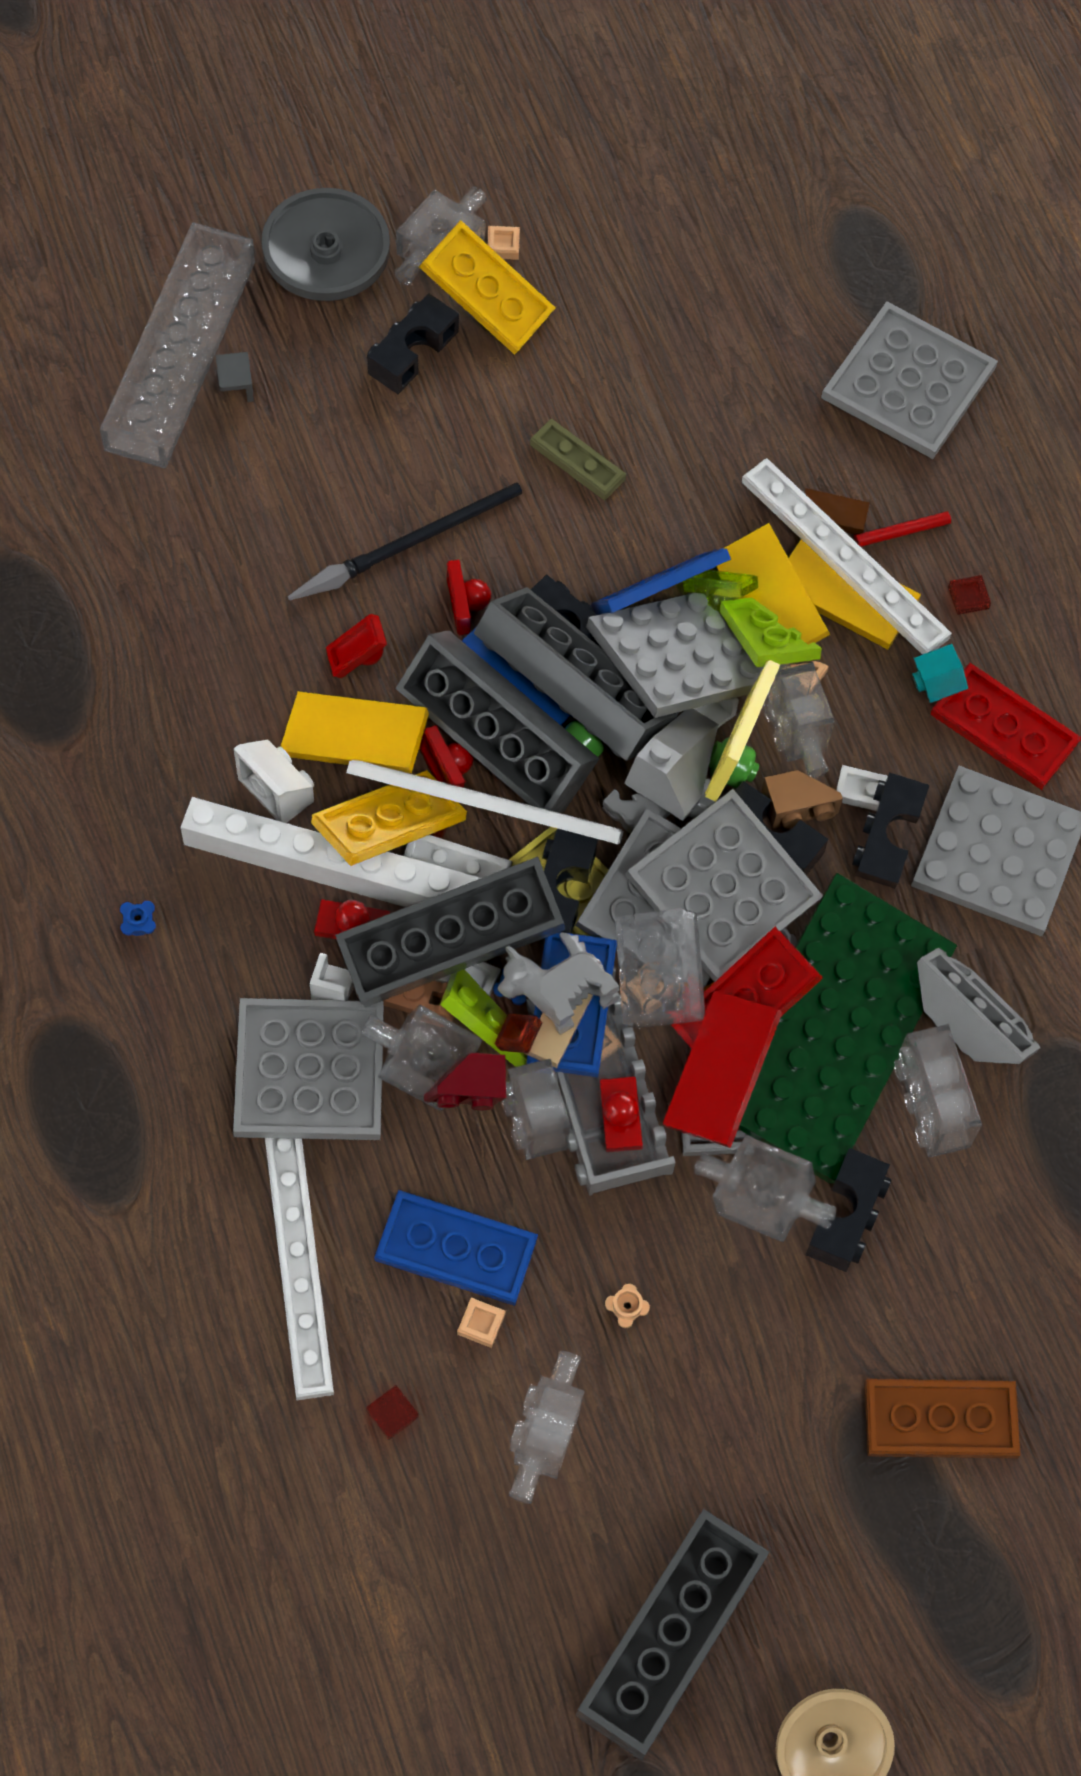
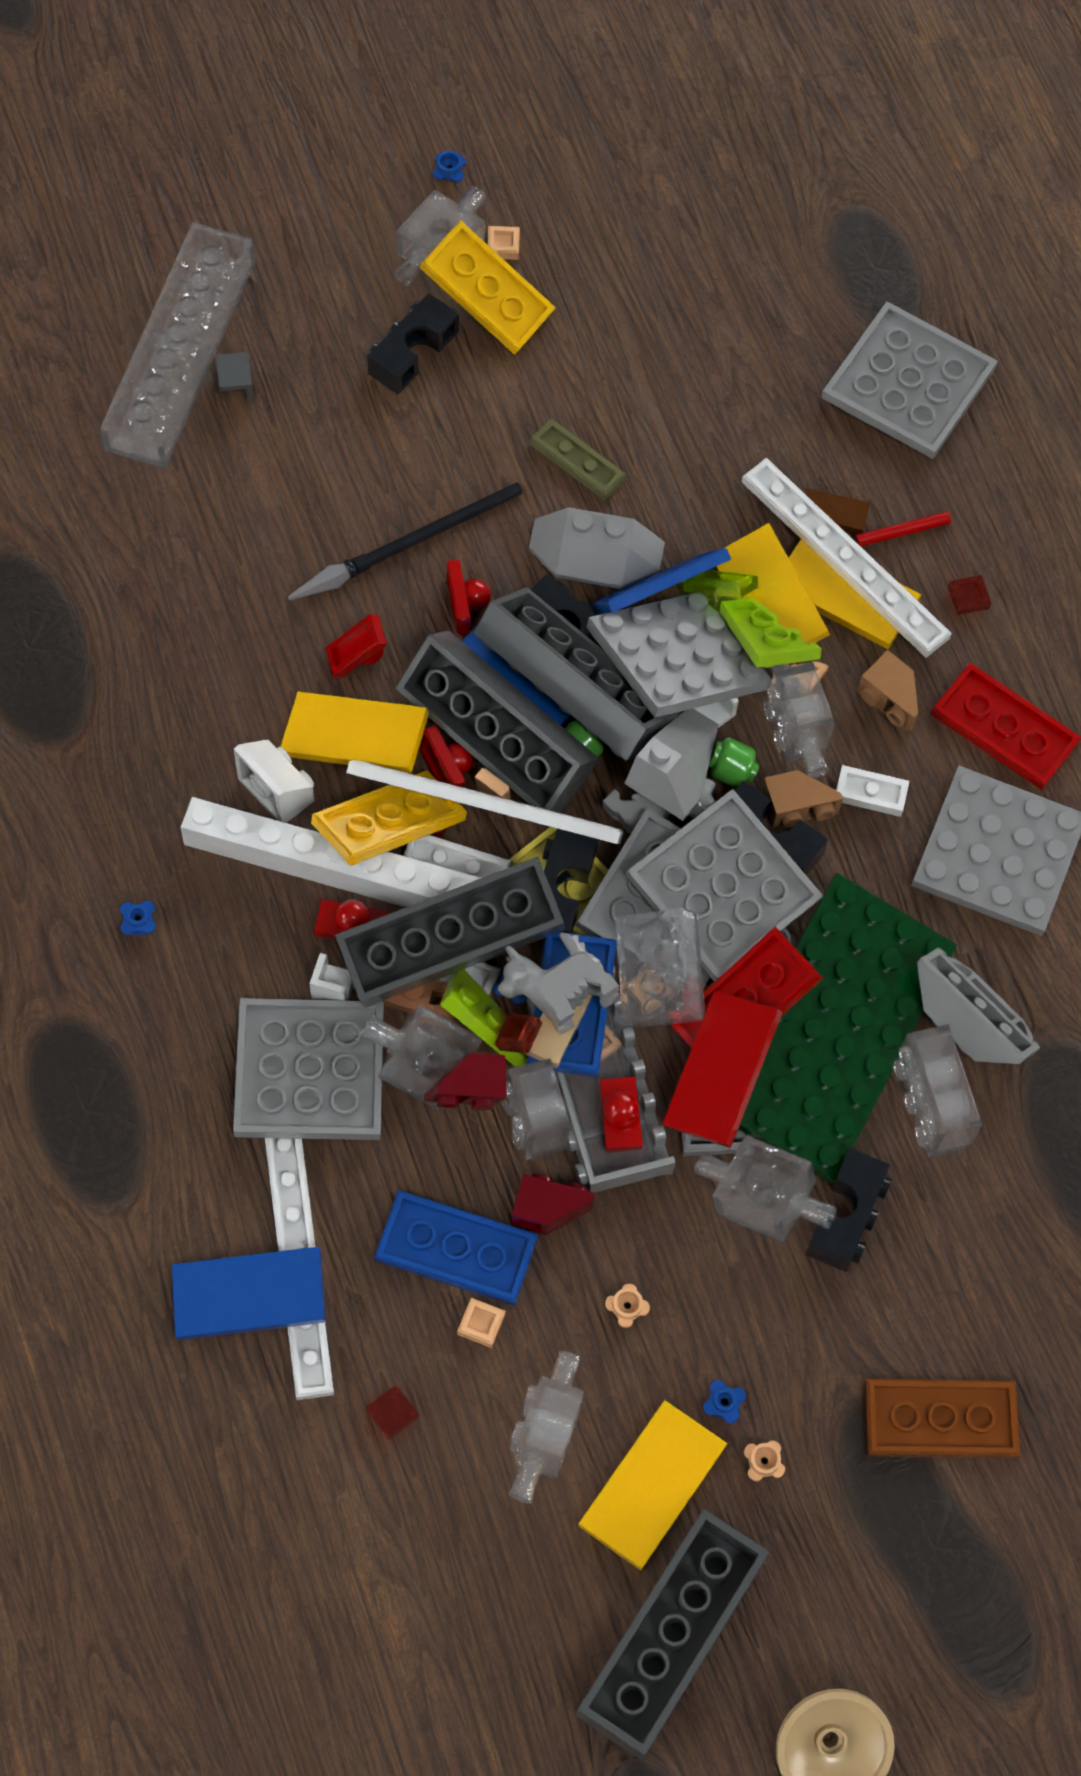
(248, 1293): none -> blue tile
(325, 244): dark grey dish -> none
(449, 166): none -> blue plate
(492, 785): none -> light nougat tile
(547, 1205): none -> dark red slope
(596, 547): none -> light grey wedge
(652, 1485): none -> yellow tile
(727, 1412): none -> blue plate
(742, 730): light yellow tile -> none
(764, 1450): none -> light nougat plate
(892, 689): none -> medium nougat slope
(898, 800): black arch -> none
(939, 673): teal brick -> none

